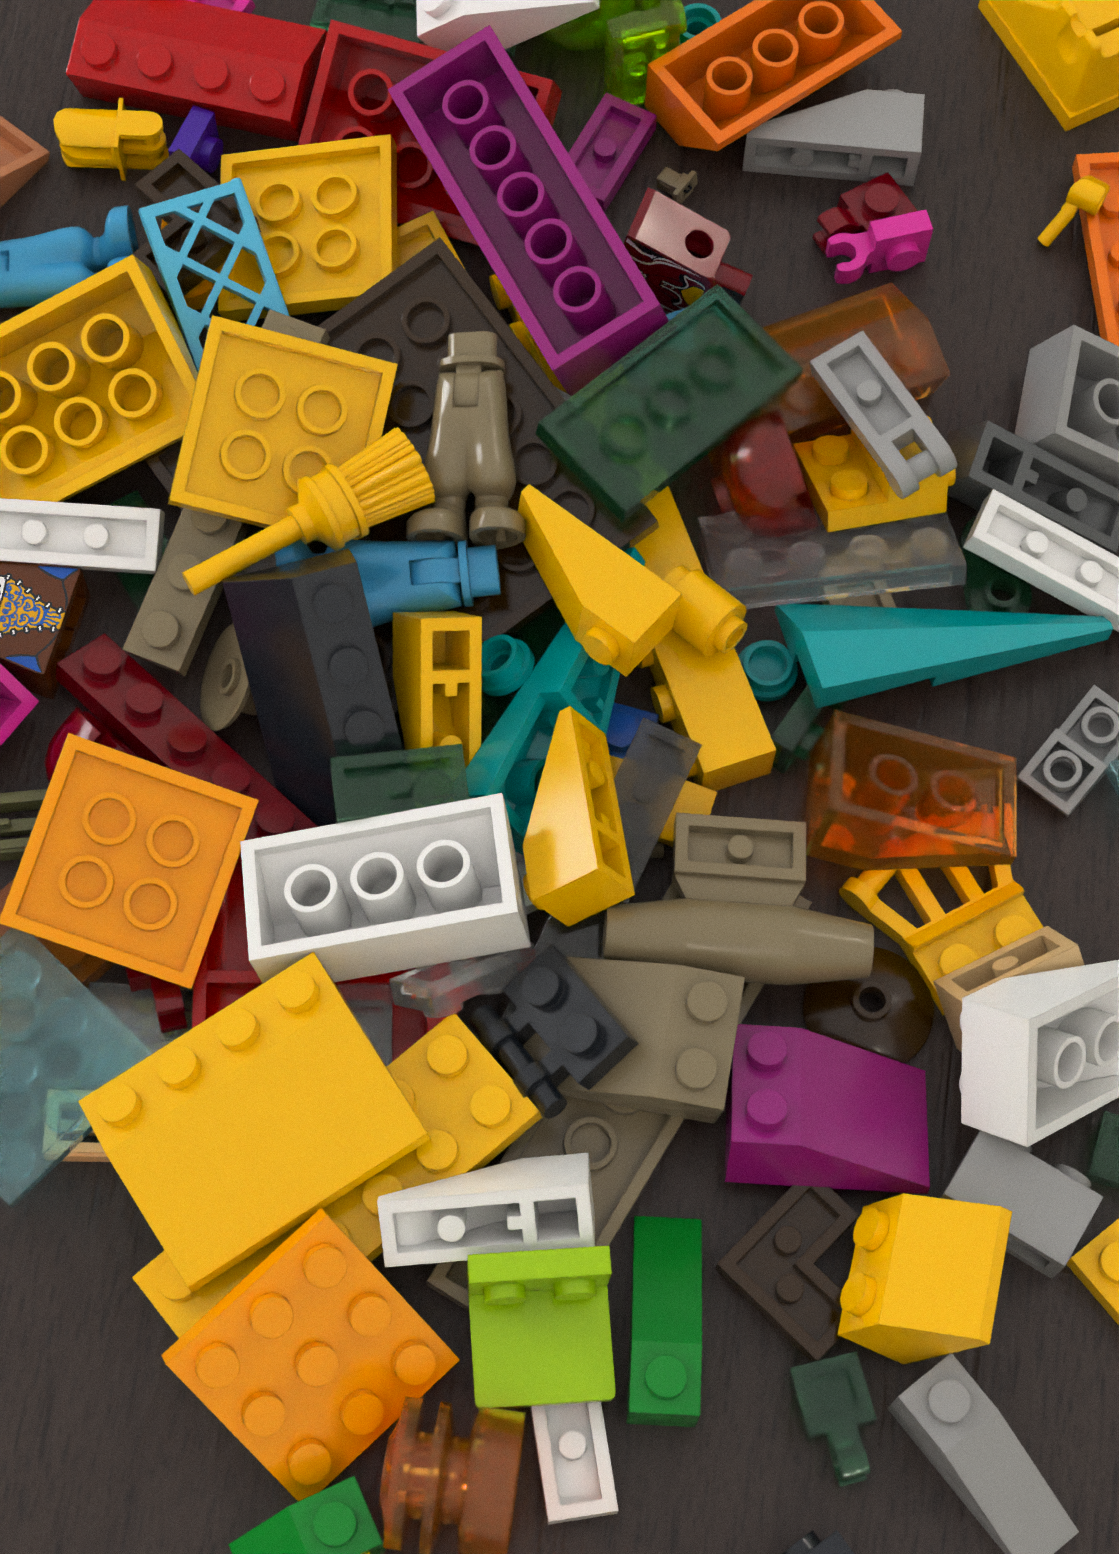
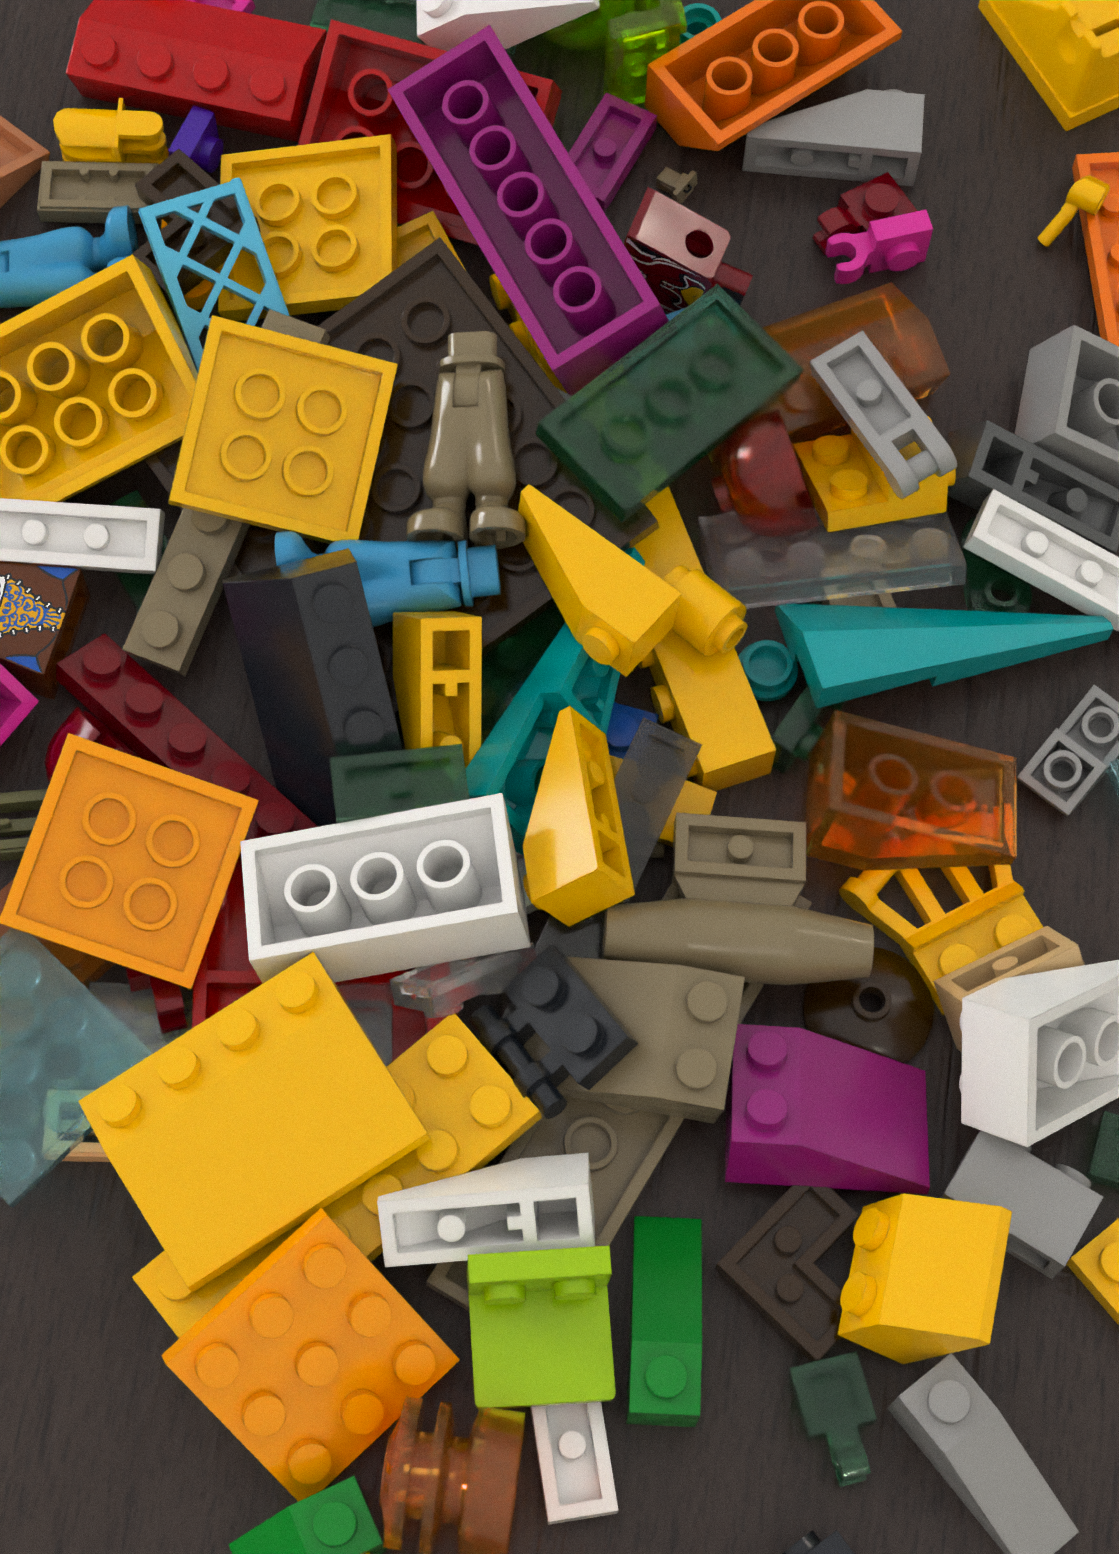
(88, 190): none -> dark tan plate
(225, 684): dark tan piece -> none
(333, 507): yellow piece -> none
(505, 664): teal plate -> none

